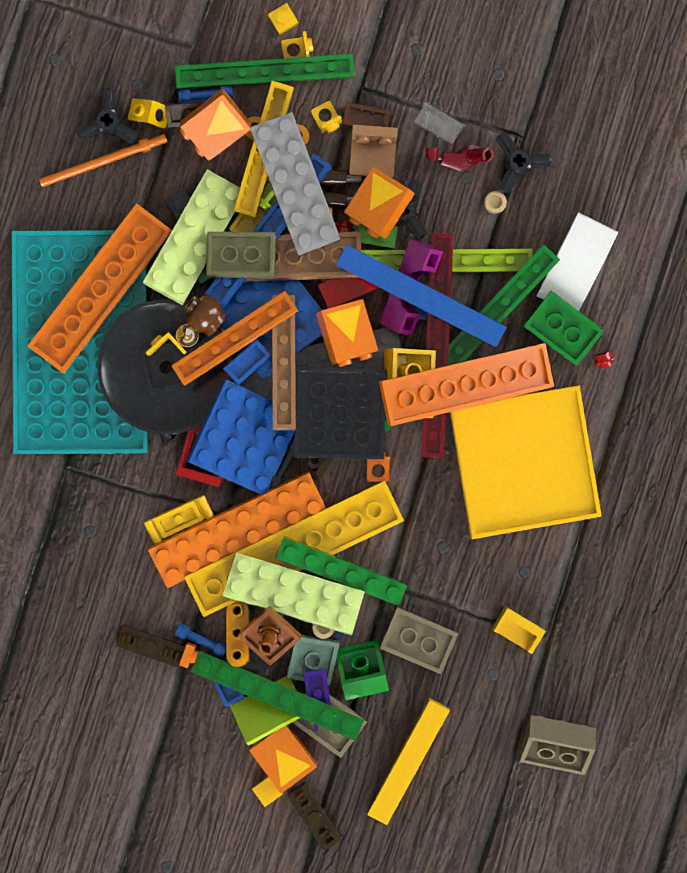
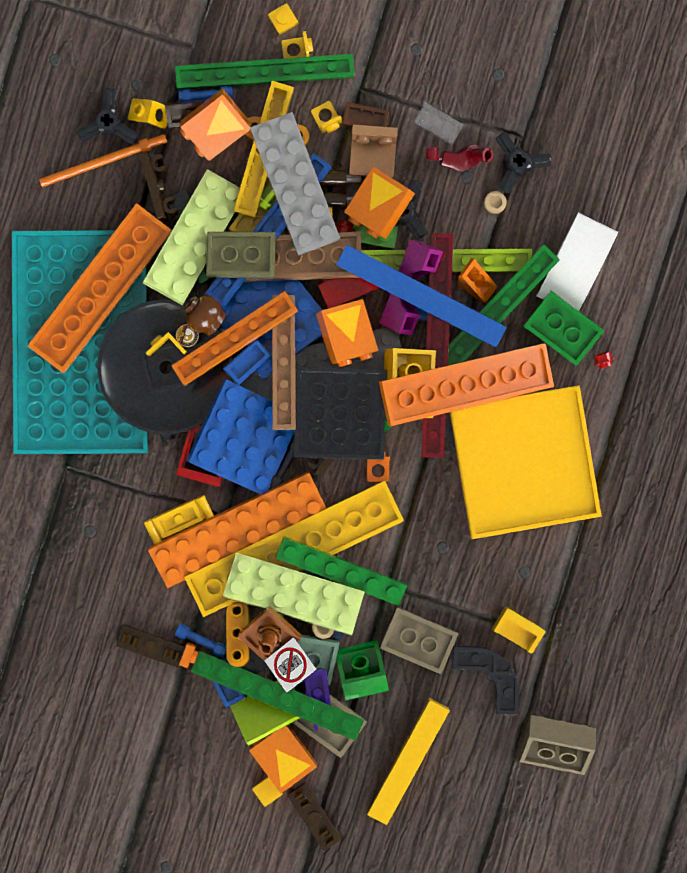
(157, 187): none -> dark brown plate
(290, 665): none -> sticker
(476, 281): none -> orange slope
(498, 668): none -> black plate

